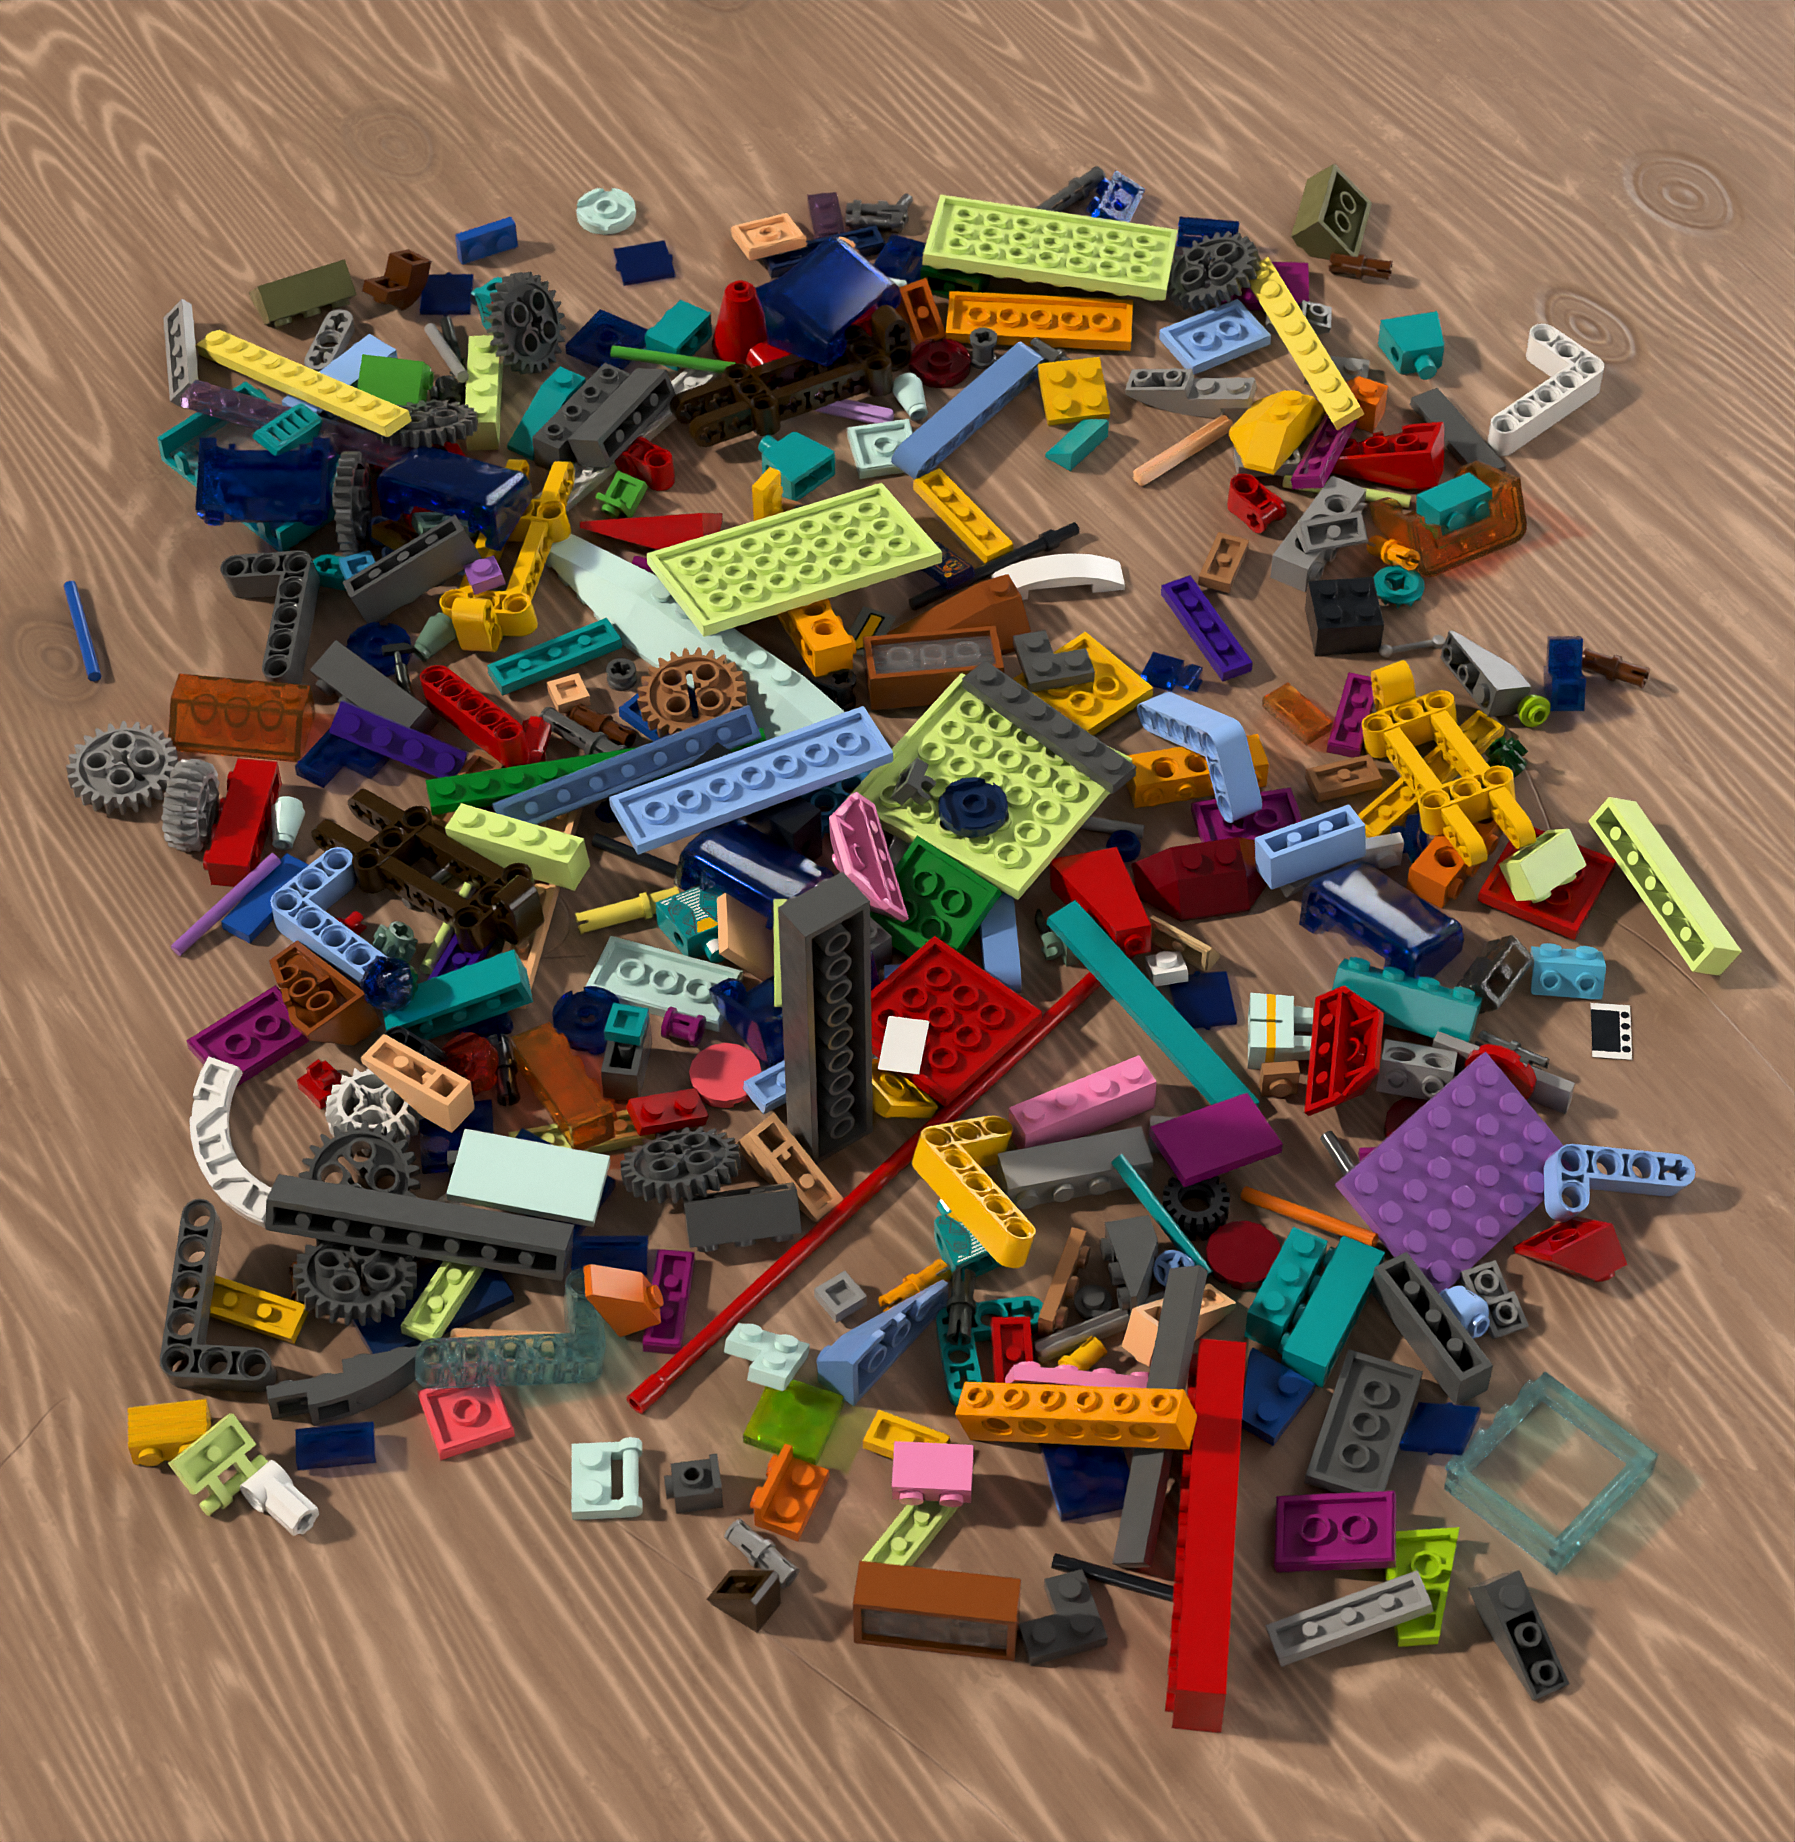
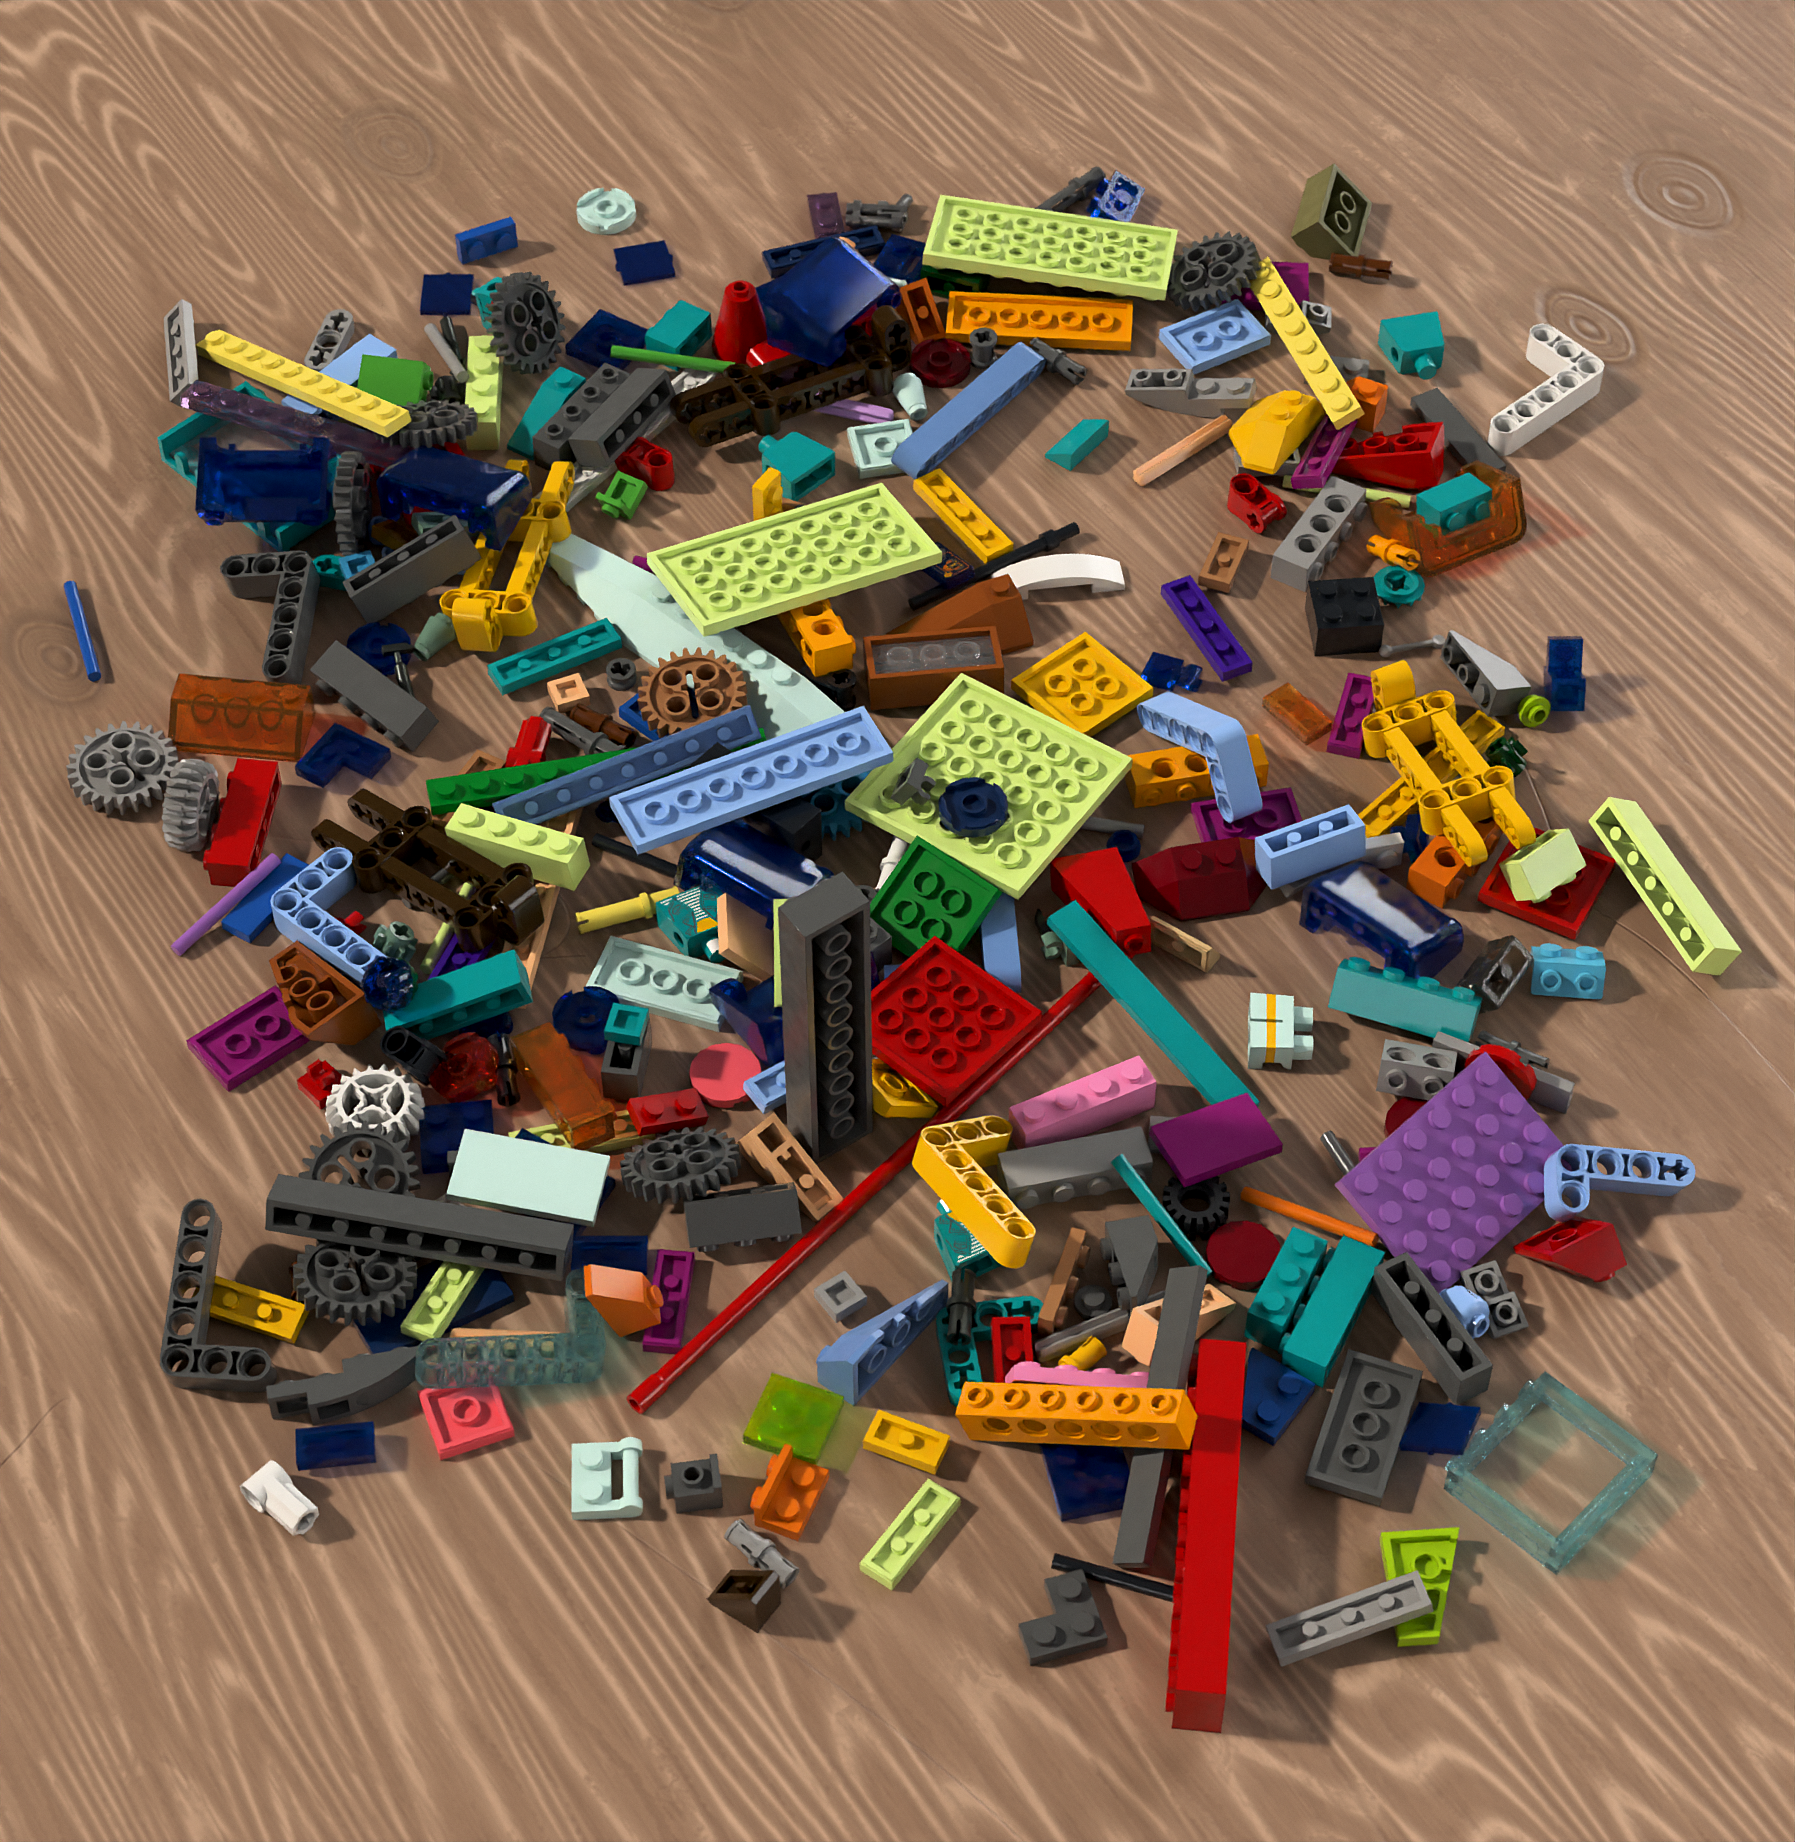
(165, 1429): yellow brick -> none
(210, 1456): yellowish green plate -> none
(214, 1146): white tile -> none
(286, 820): light aqua cone -> none
(292, 428): teal slope -> none
(304, 293): olive slope -> none
(397, 741): dark purple plate -> none
(402, 282): reddish brown brick -> none
(422, 1083): light nougat slope -> none
(474, 715): red beam -> none
(484, 574): medium lavender plate -> none
(658, 531): red wedge -> none
(683, 1026): magenta bush -> none
(768, 236): light nougat tile -> none
(773, 1355): light aqua plate -> none
(864, 855): bright pink wedge -> none
(869, 623): sticker -> none
(903, 1045): white sticker -> none
(916, 1283): light orange pin -> none
(932, 1473): bright pink brick -> none
(936, 1610): dark orange brick -> none
(1048, 670): dark grey plate -> none
(1049, 727): dark grey plate -> none
(1073, 390): yellow plate -> none
(1166, 968): white plate -> none
(1168, 1260): medium blue wheel -> none
(1203, 227): clear blue tile -> none
(1205, 1000): clear blue piece -> none
(1279, 1078): medium nougat plate -> none
(1332, 532): light grey slope -> none
(1335, 1531): magenta tile -> none
(1342, 1049): red wedge -> none
(1343, 778): medium nougat plate -> none
(1519, 1632): dark grey slope -> none
(1611, 1031): black sticker -> none
(1615, 668): reddish brown pin -> none

